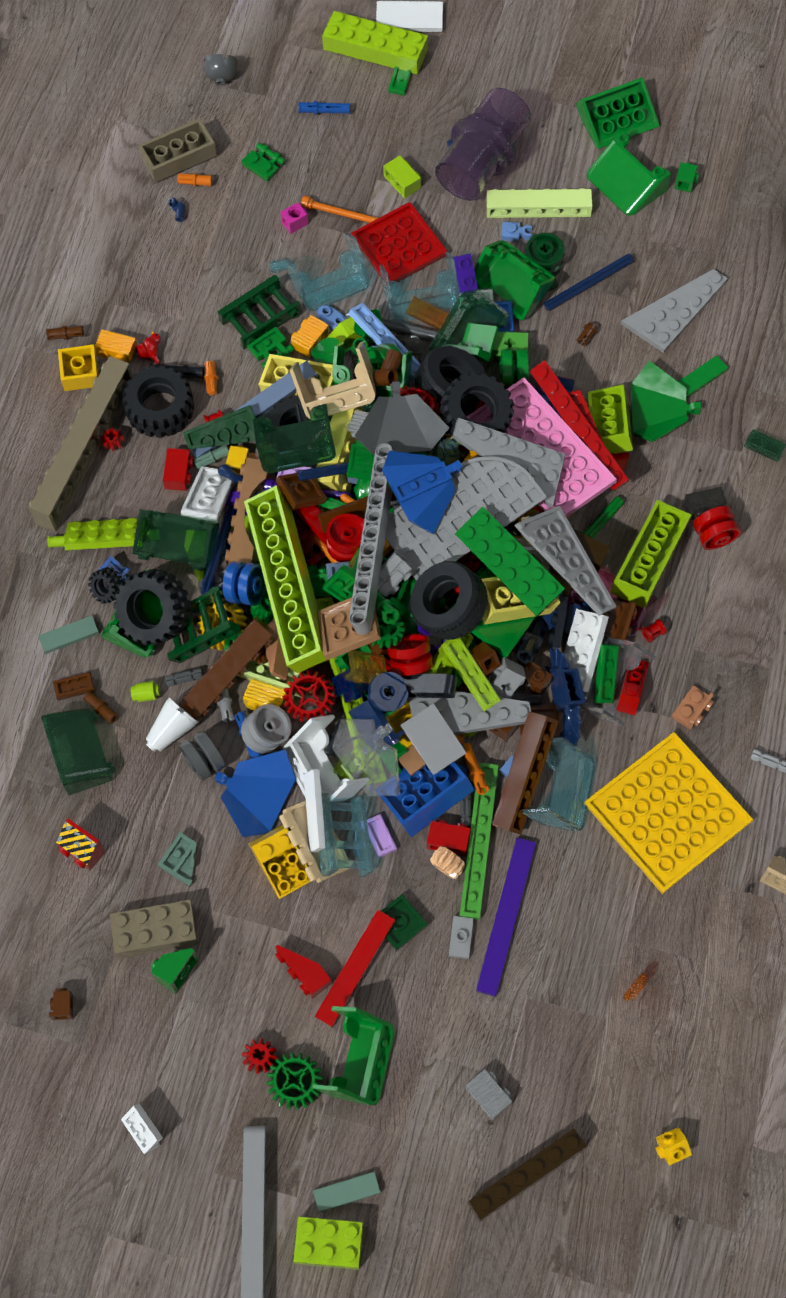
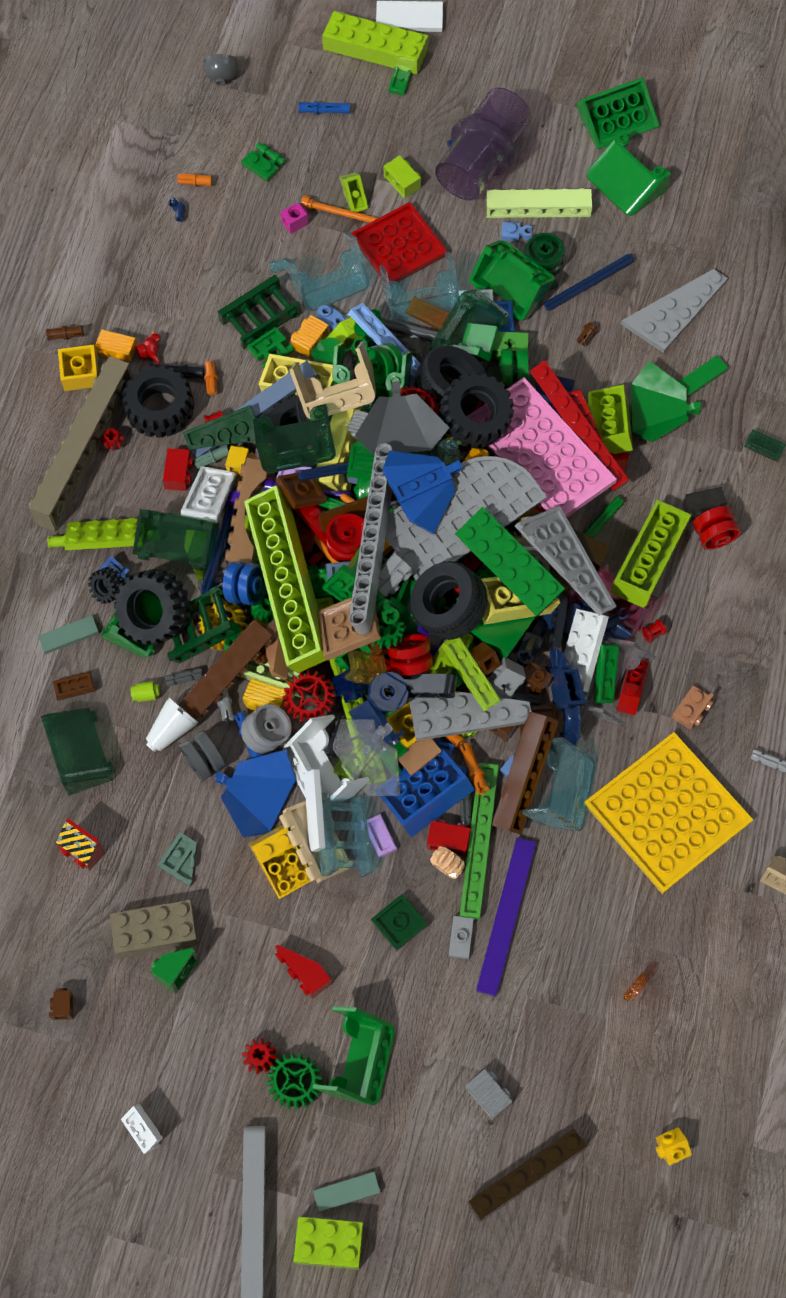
(101, 707): reddish brown pin -> none
(177, 150): dark tan brick -> none
(227, 472): dark blue arm -> none
(354, 192): none -> lime slope
(355, 967): red tile -> none
(388, 371): reddish brown piece -> none
(433, 739): light grey tile -> none
(465, 273): dark purple brick -> none
(539, 461): light grey wing -> none
(619, 620): reddish brown bracket -> none
(686, 177): green brick -> none

